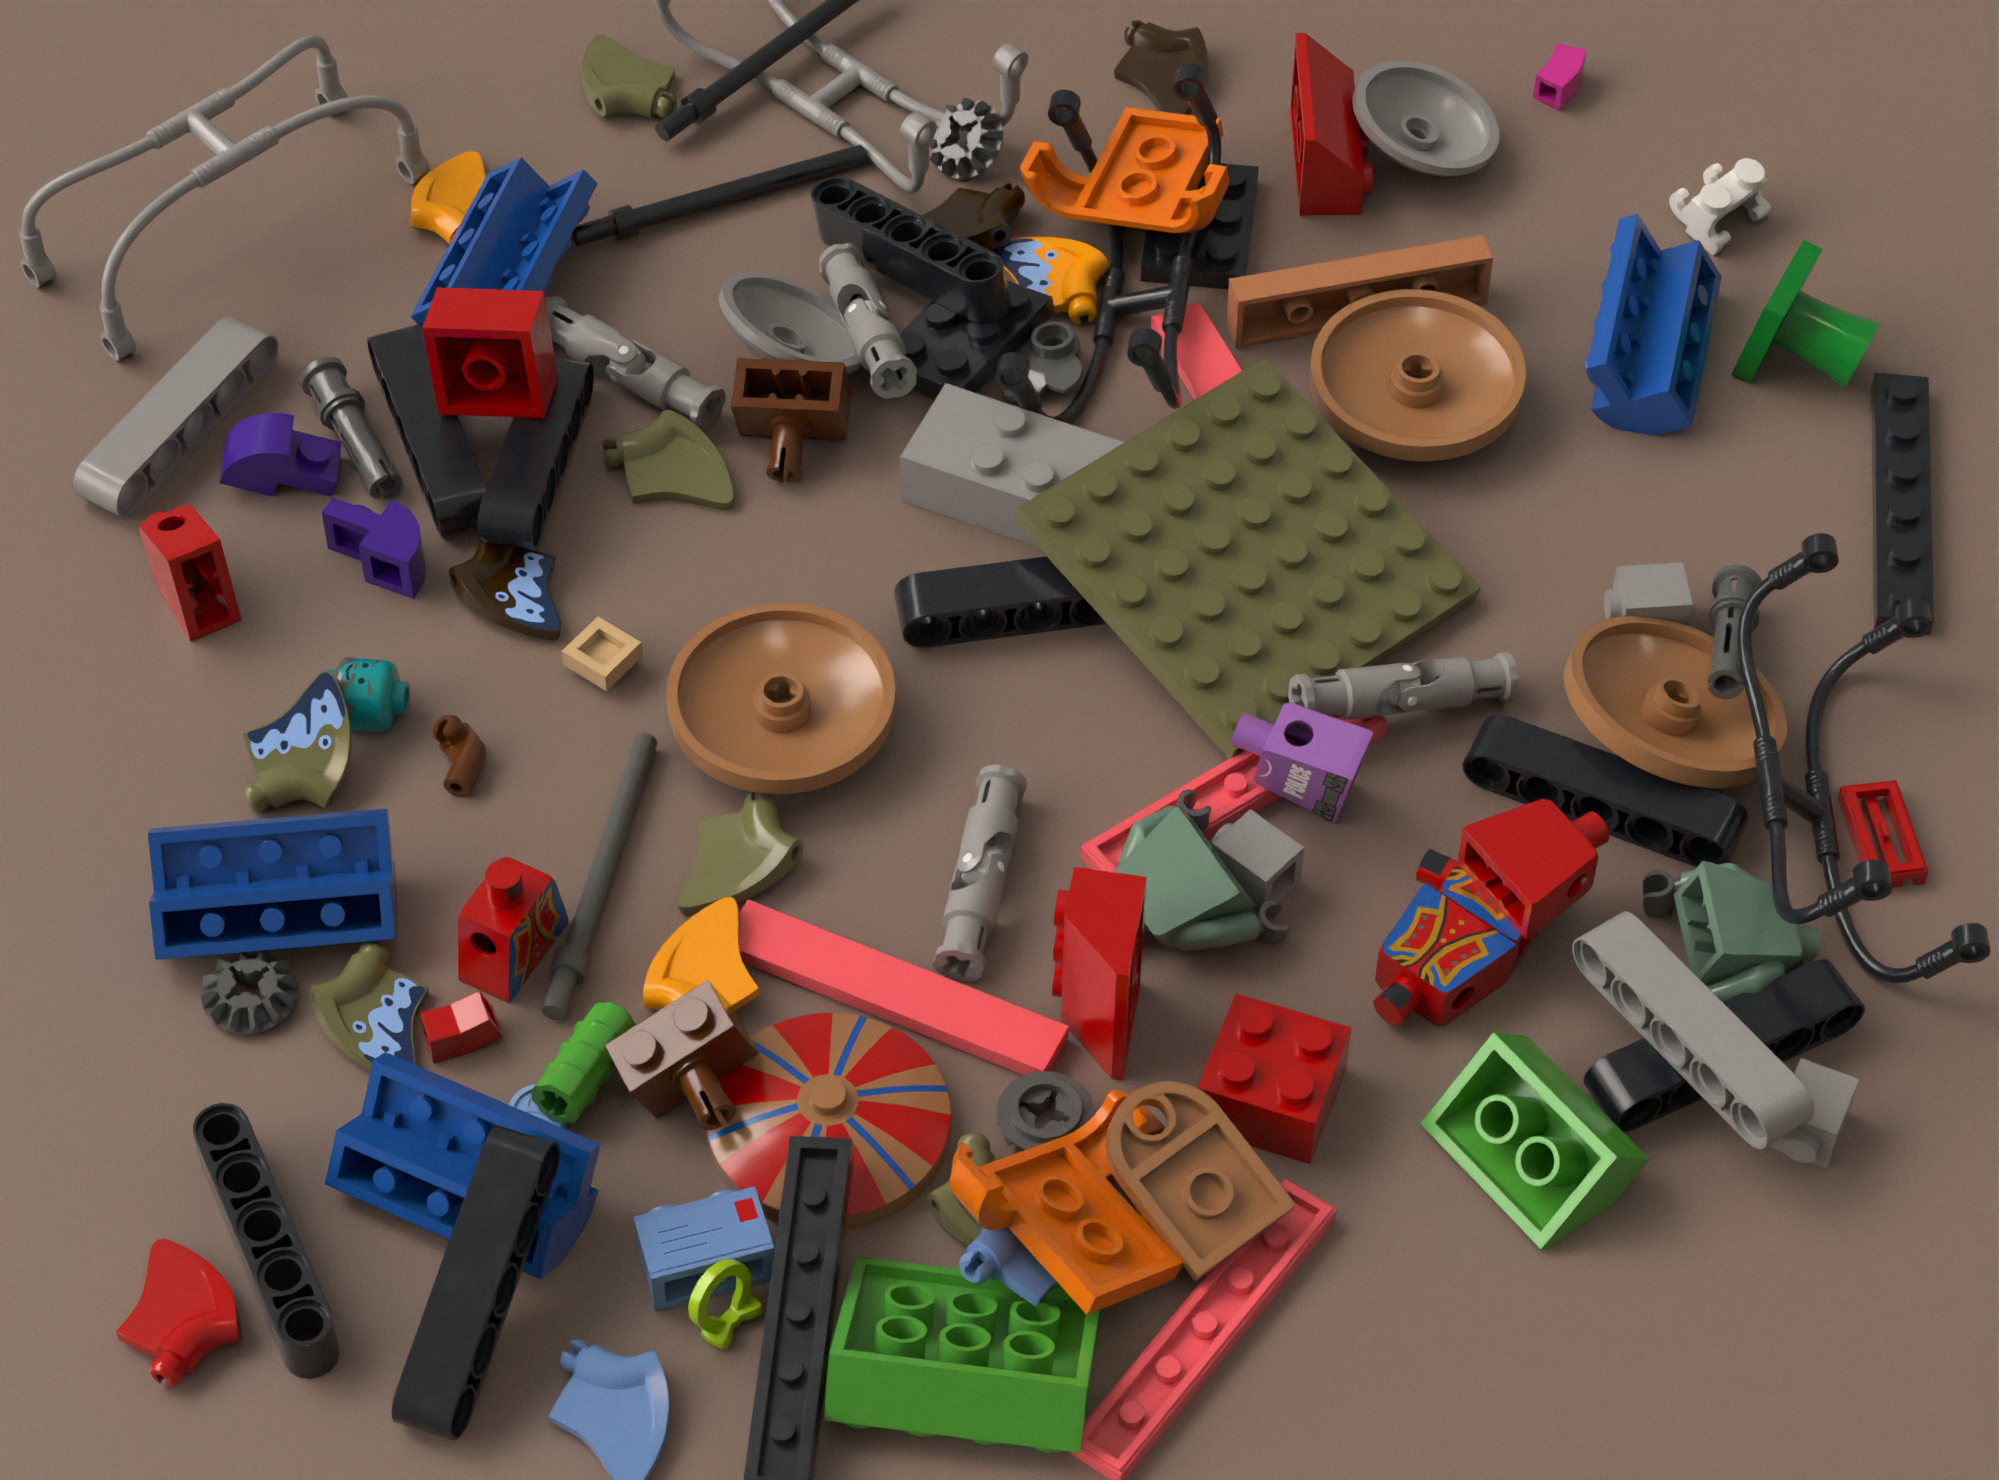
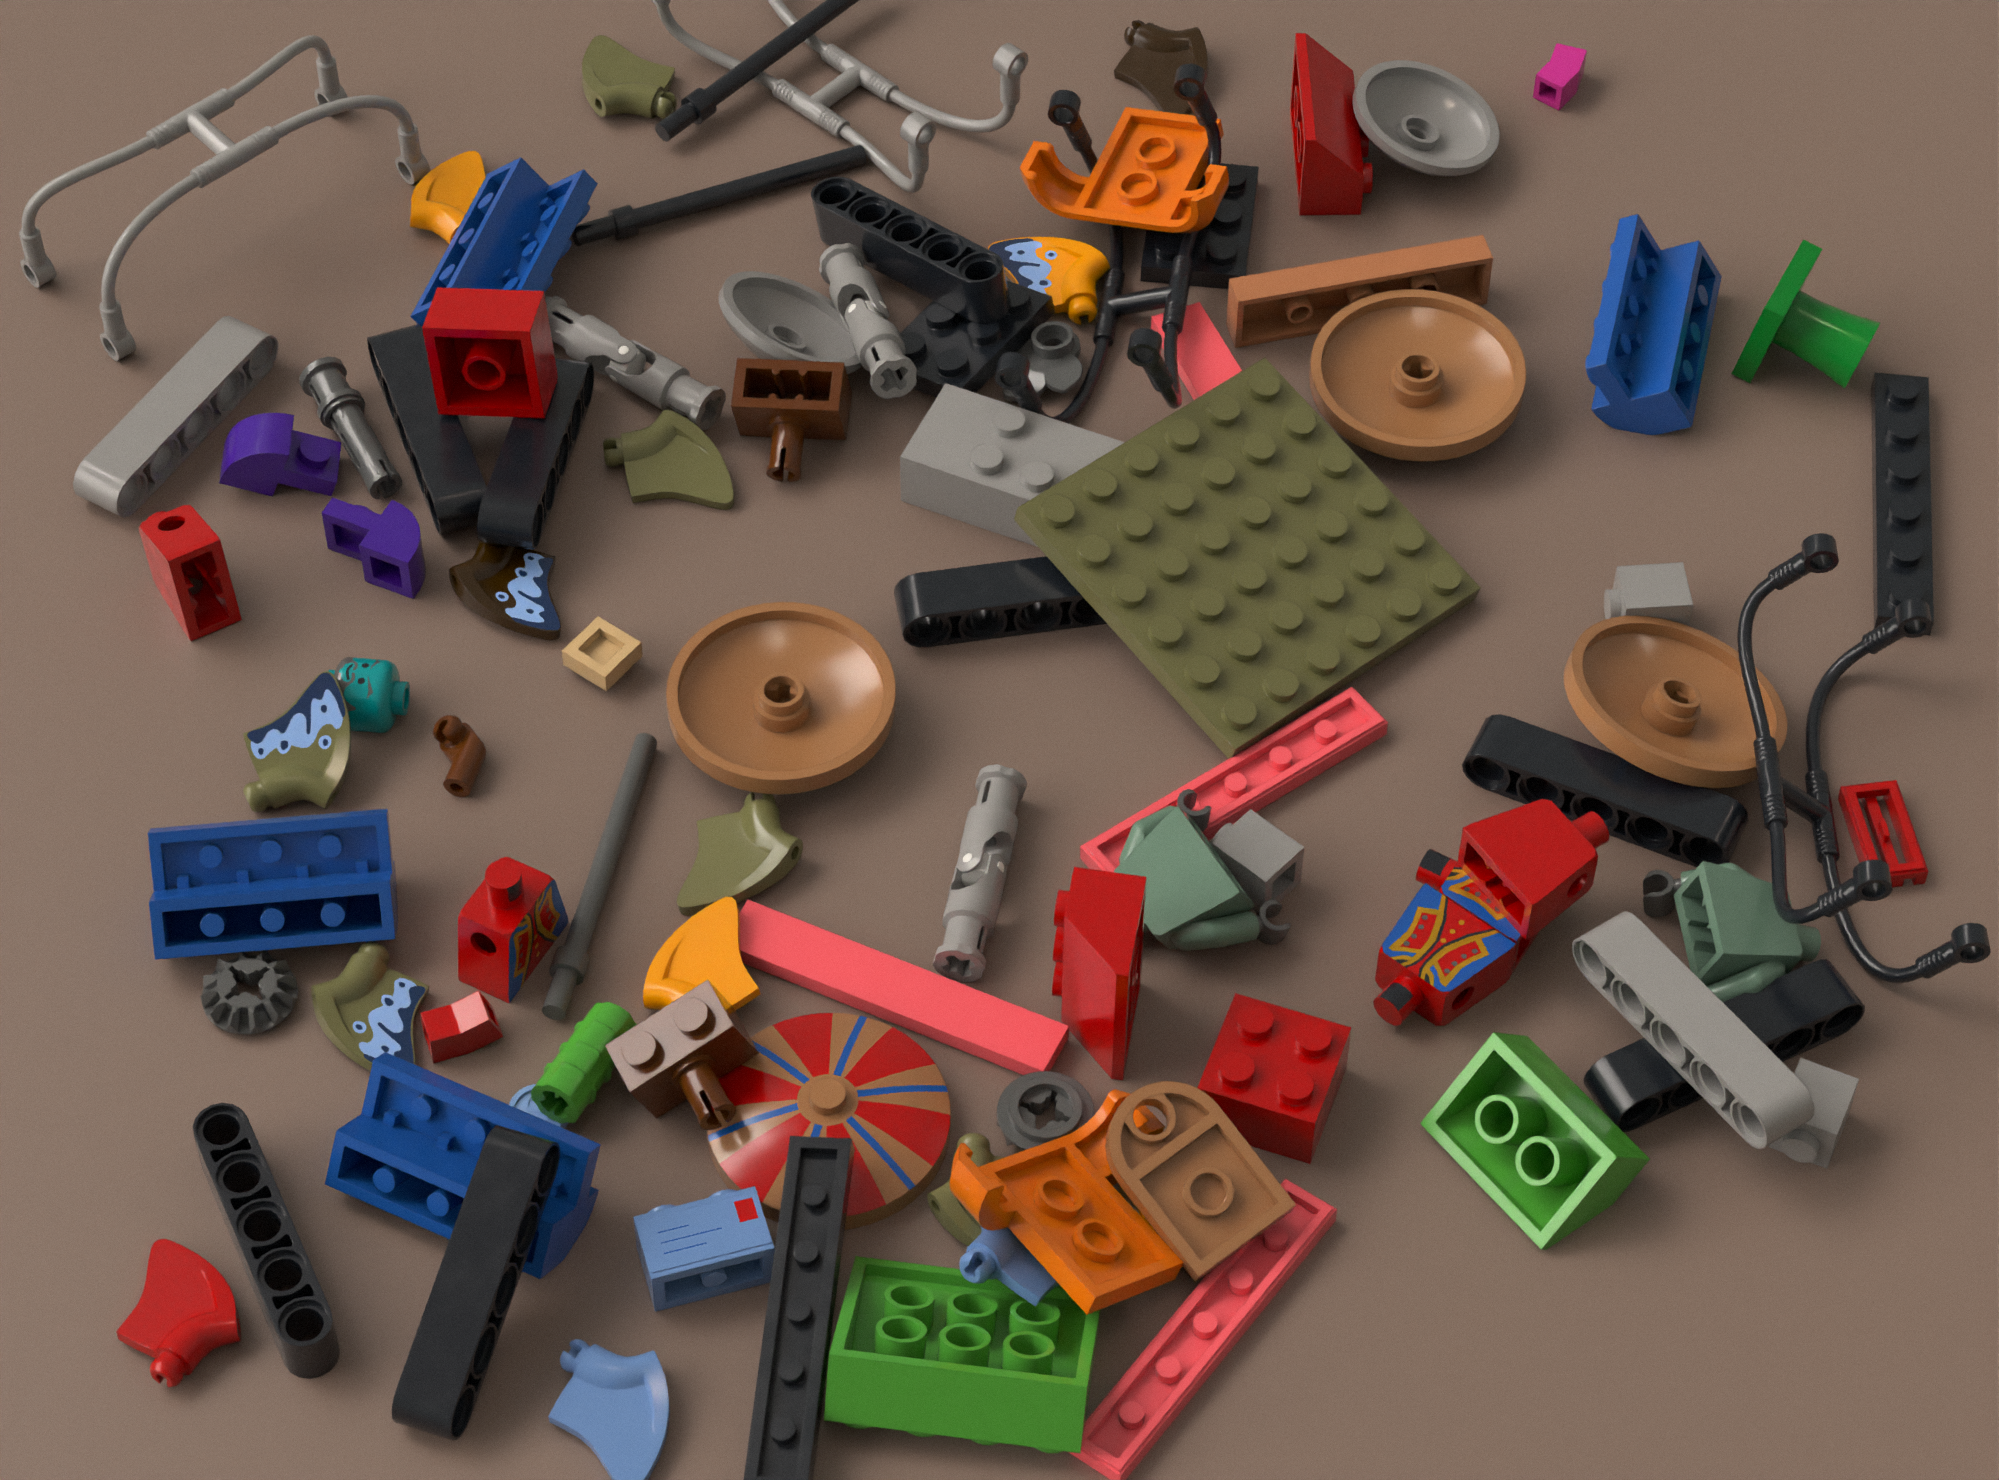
(743, 1305): lime piece -> none
(980, 215): dark brown arm -> none
(983, 139): dark grey gear -> none
(1305, 756): medium lavender torso -> none
(1410, 686): light grey piece -> none
(1719, 197): white piece -> none
(1724, 615): dark grey pin -> none

